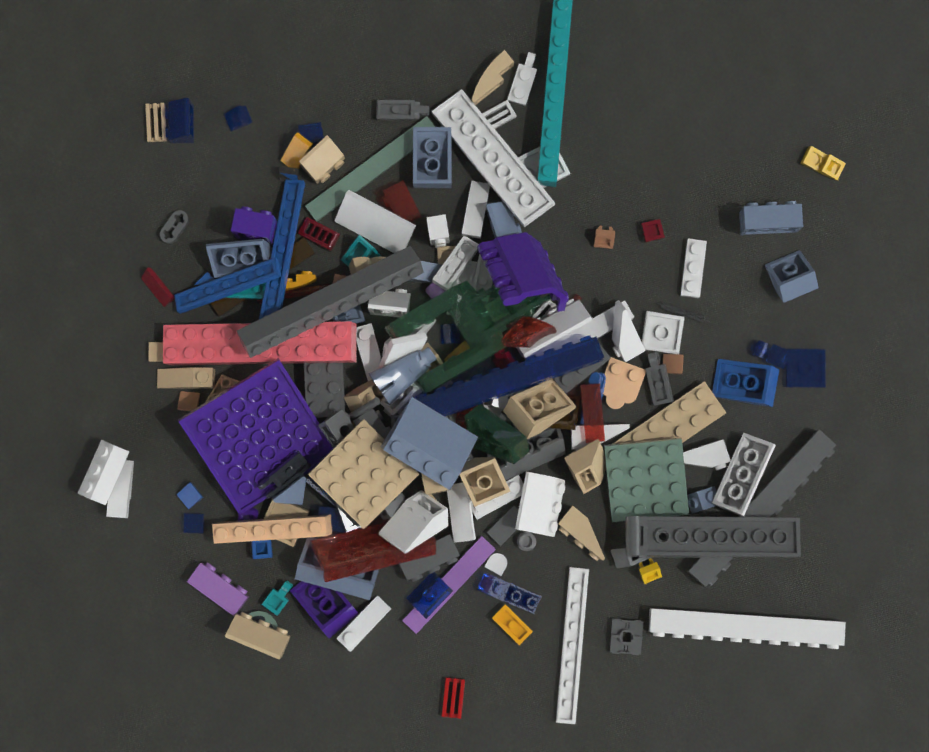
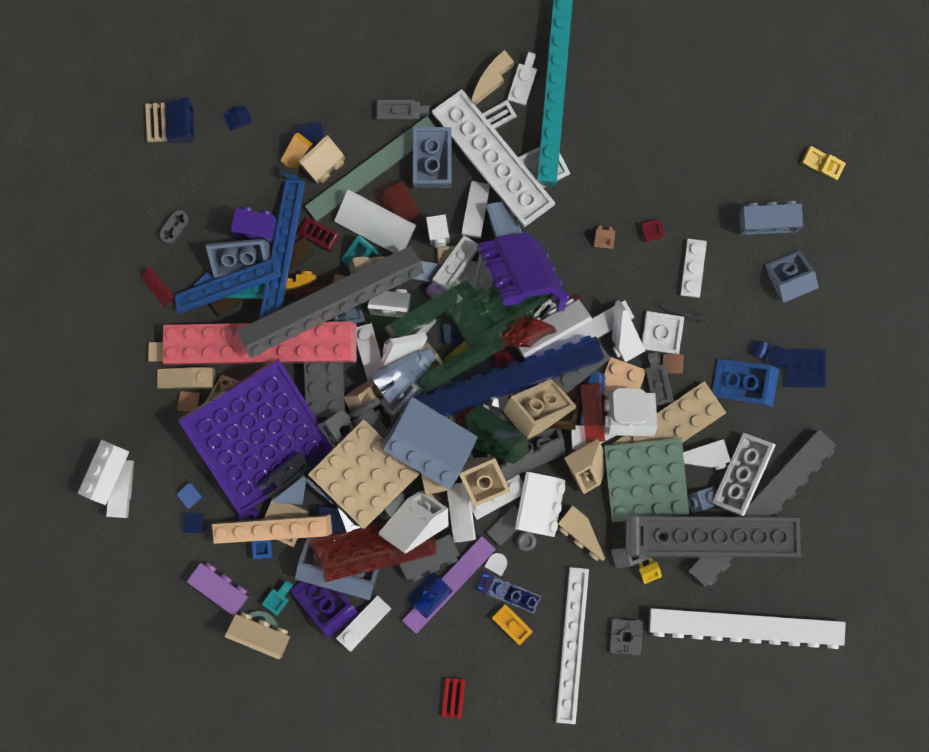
(631, 412): none -> white brick

